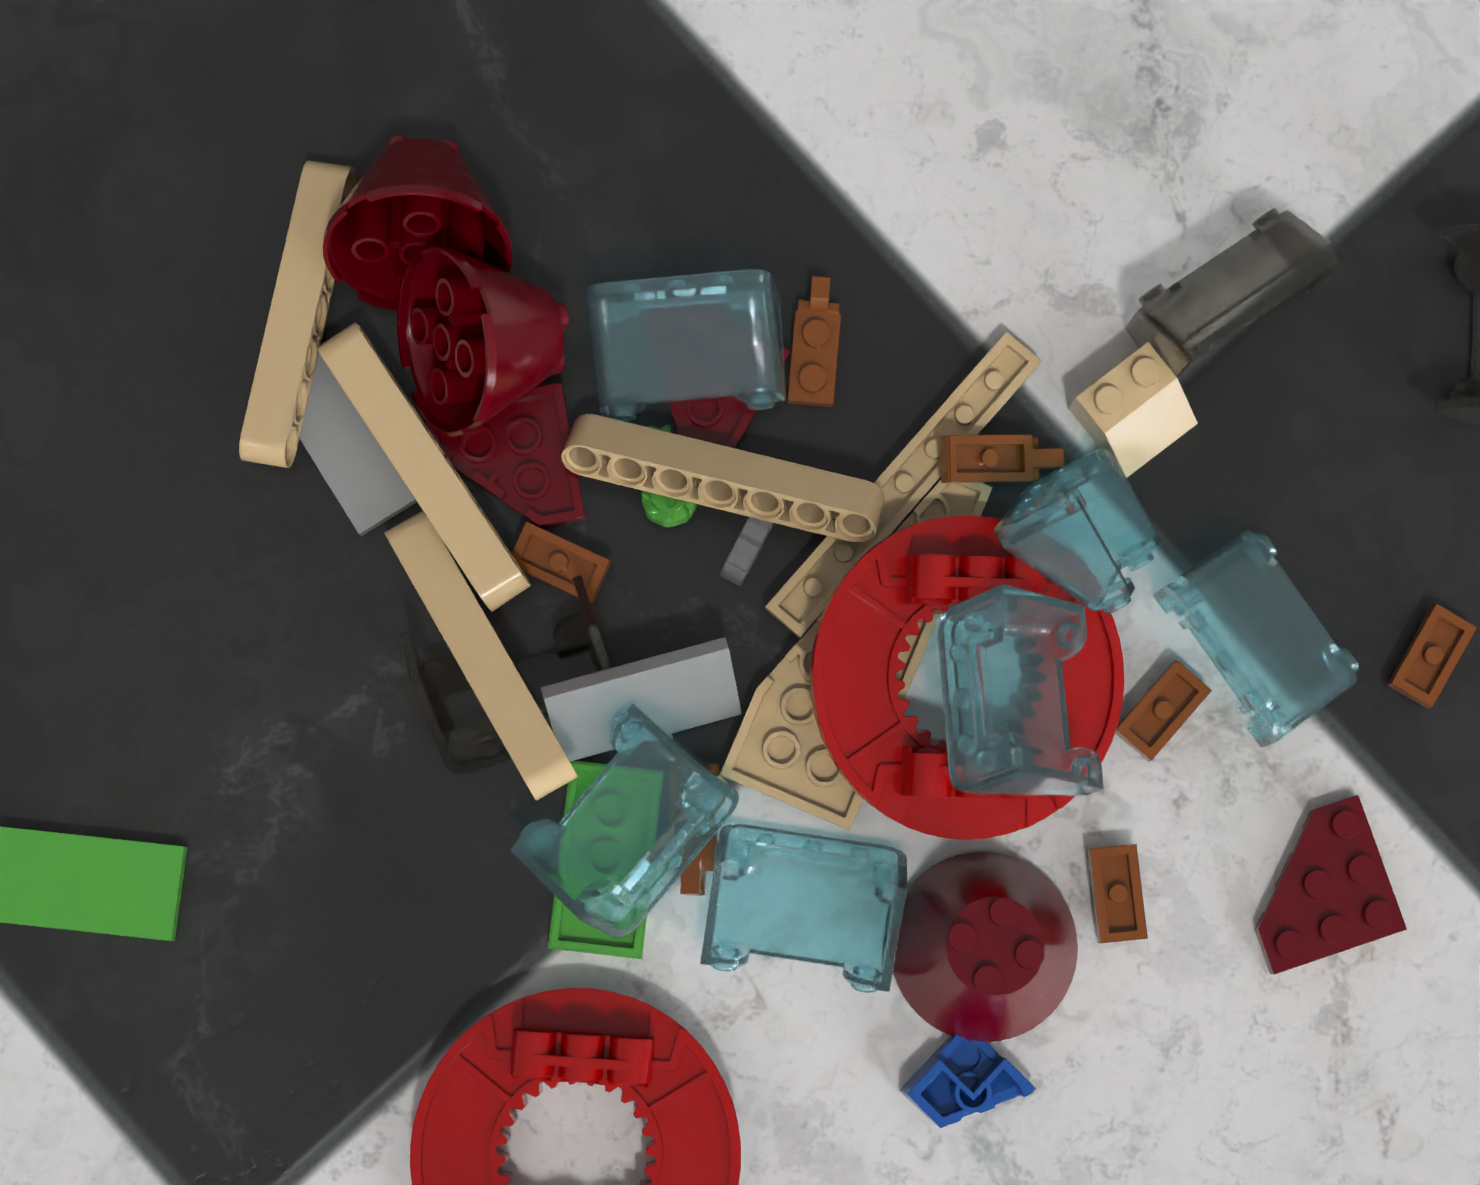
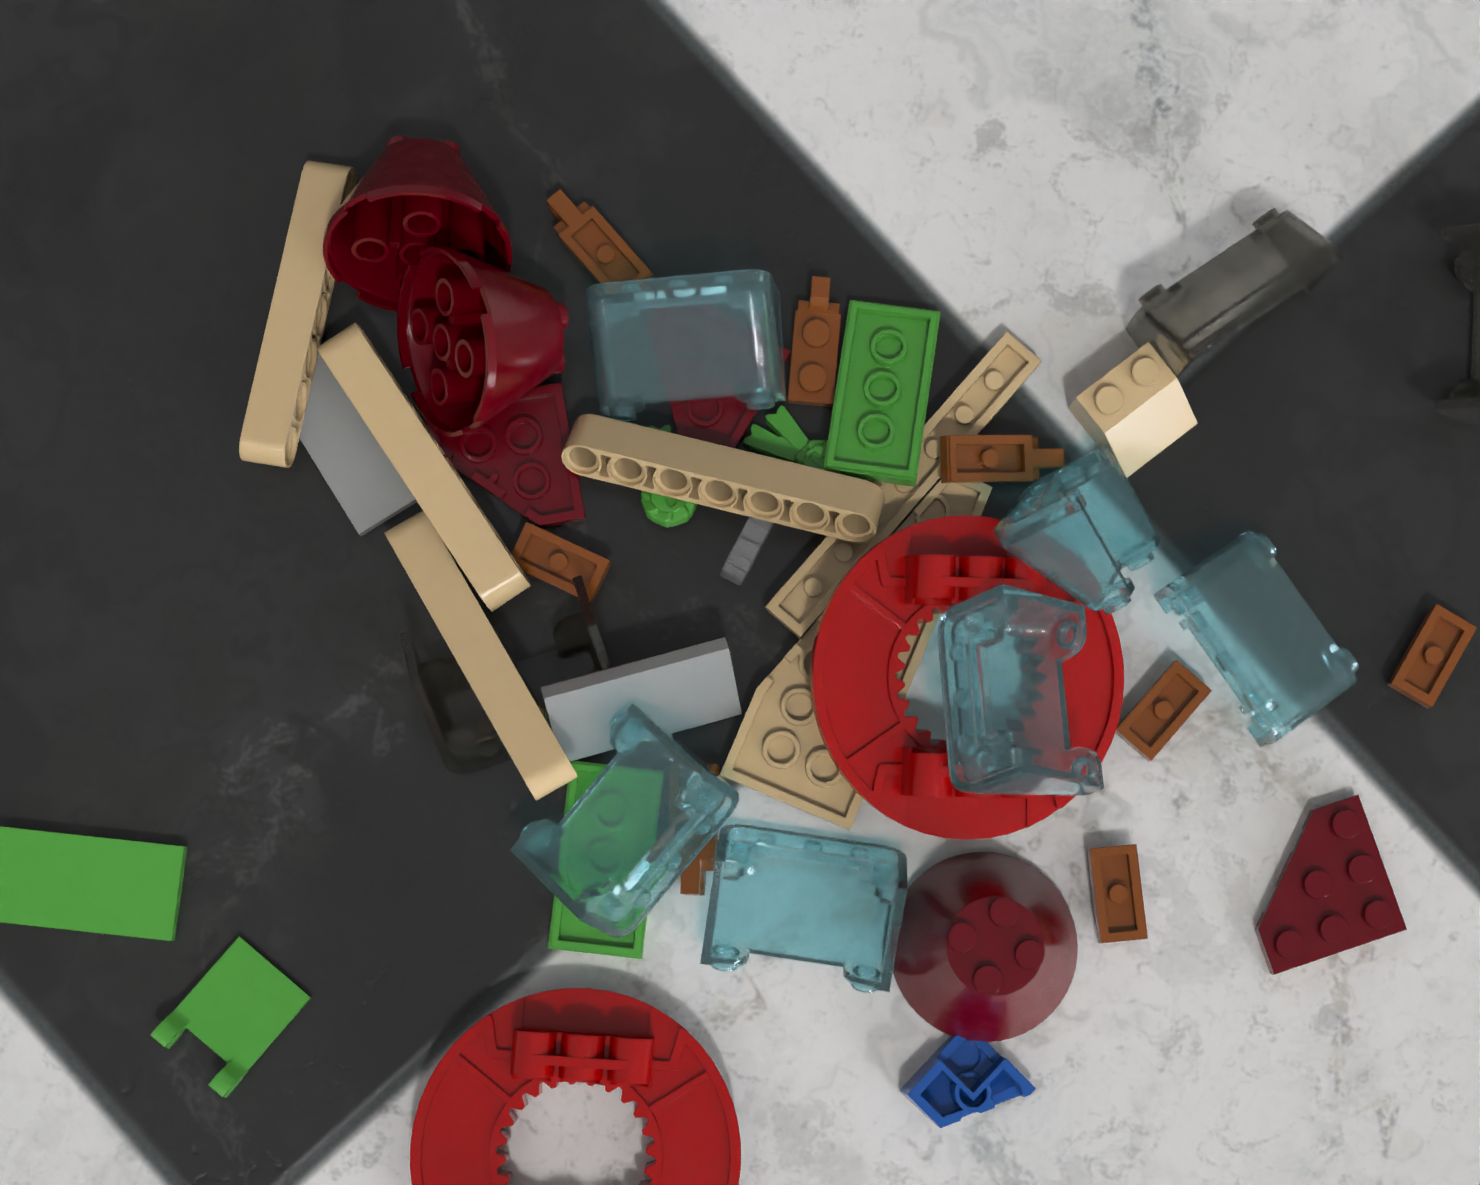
(235, 1012): none -> bright green flag
(595, 242): none -> dark orange hinge
(789, 444): none -> bright green piece
(882, 392): none -> bright green tile

